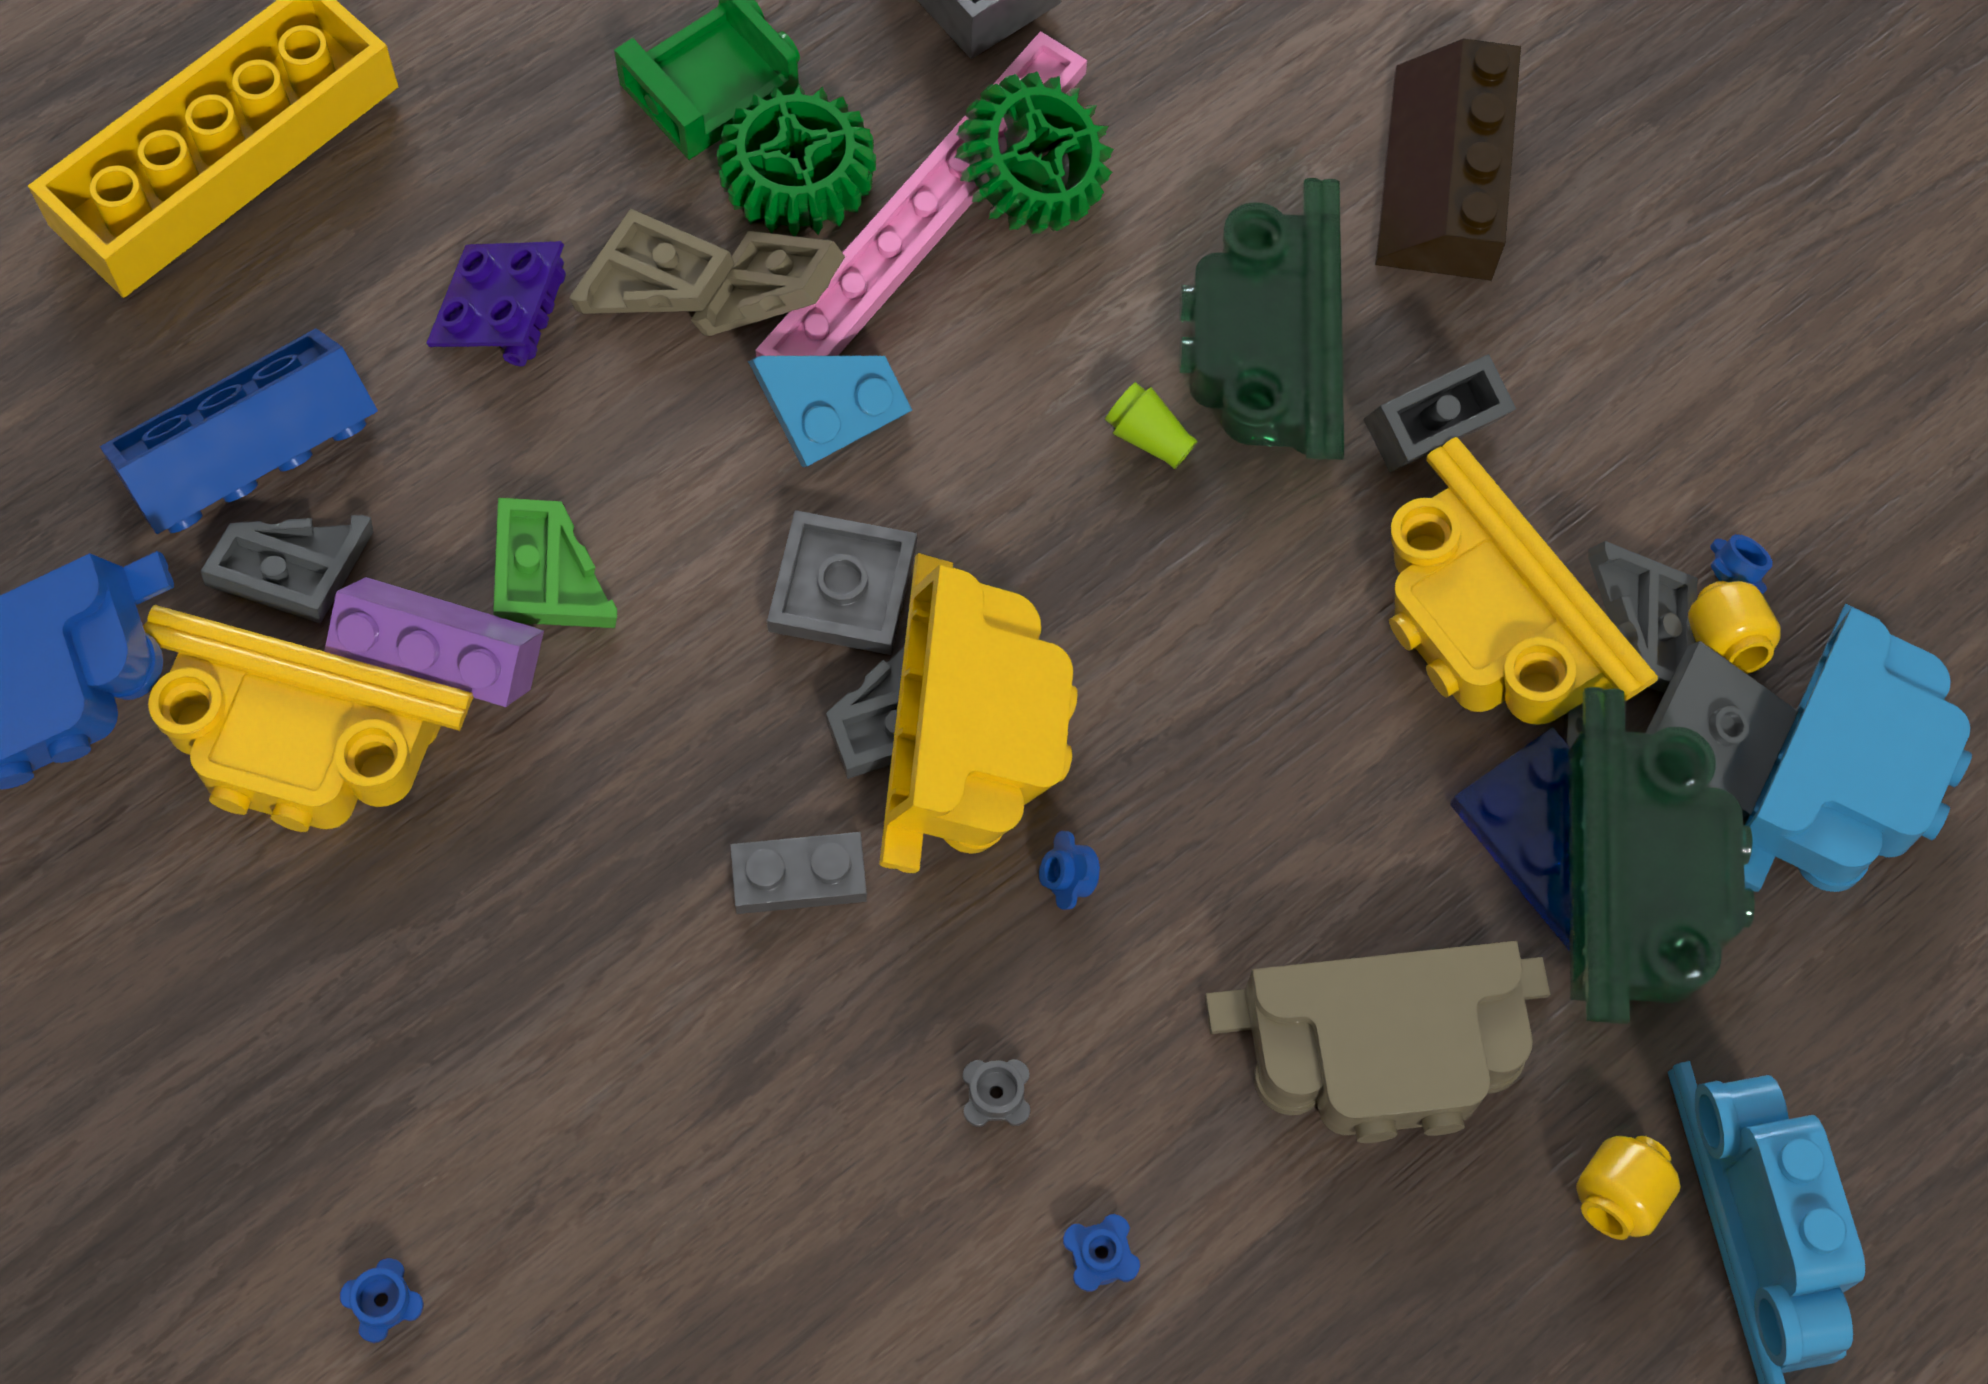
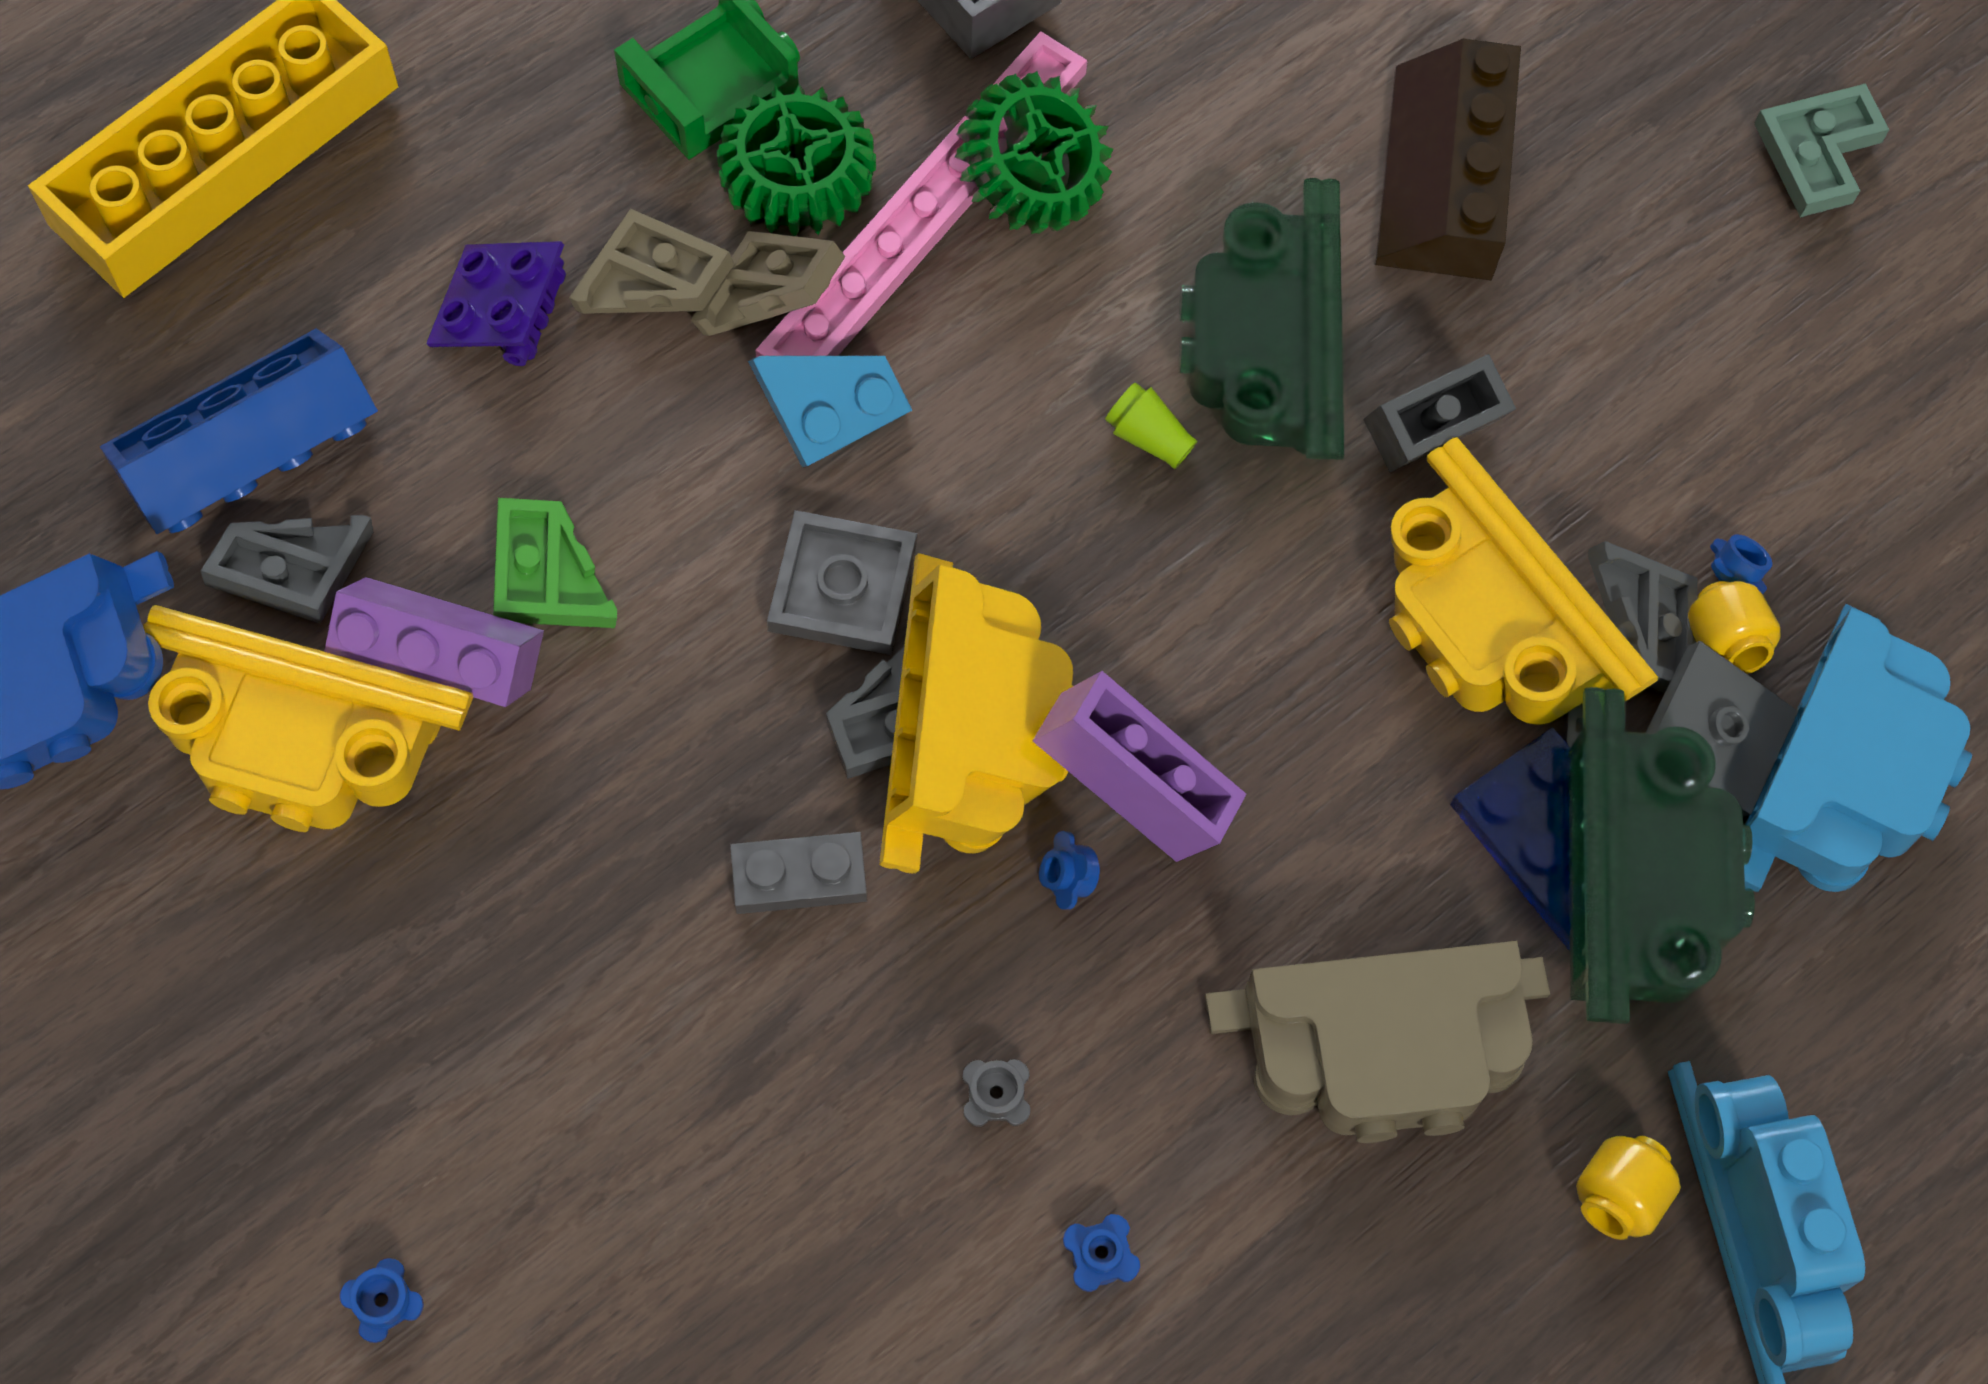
(1139, 767): none -> medium lavender brick
(1809, 142): none -> sand green plate

